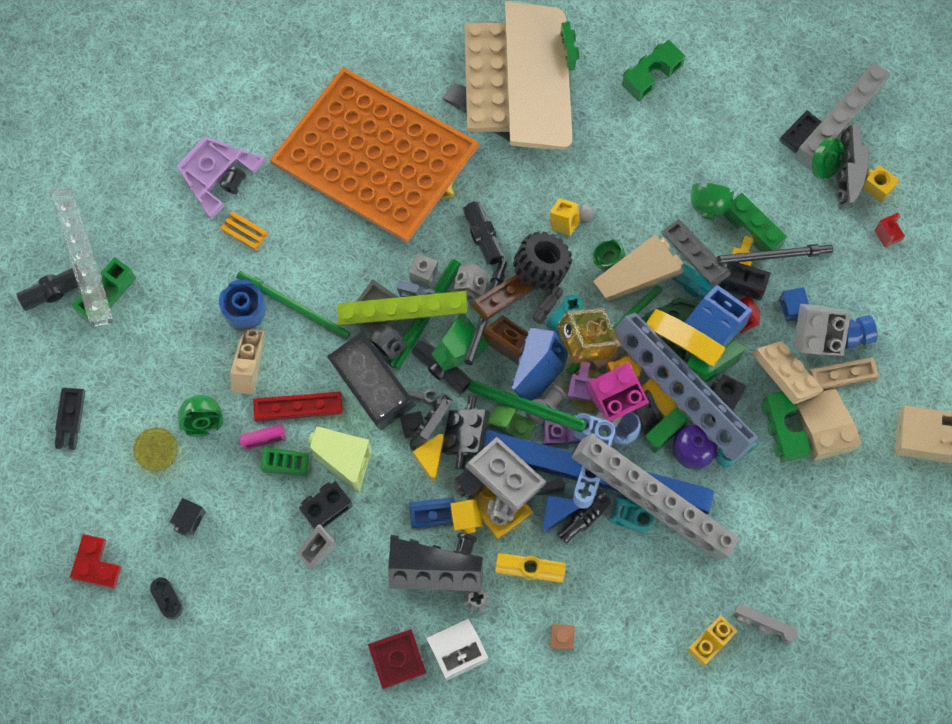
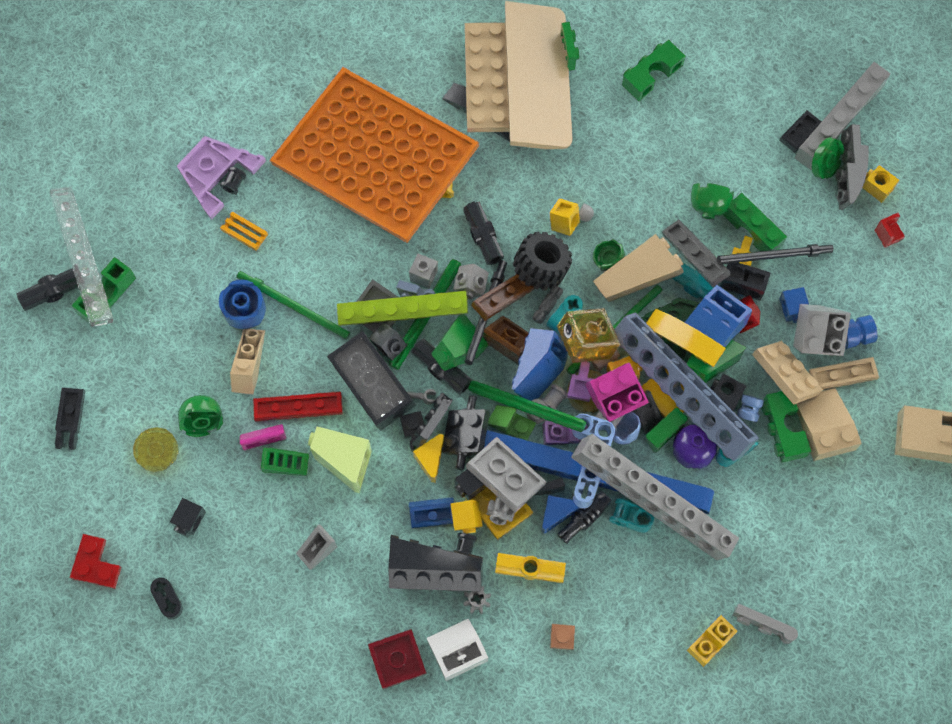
(329, 511): black brick -> none
(747, 412): none -> medium blue wheel

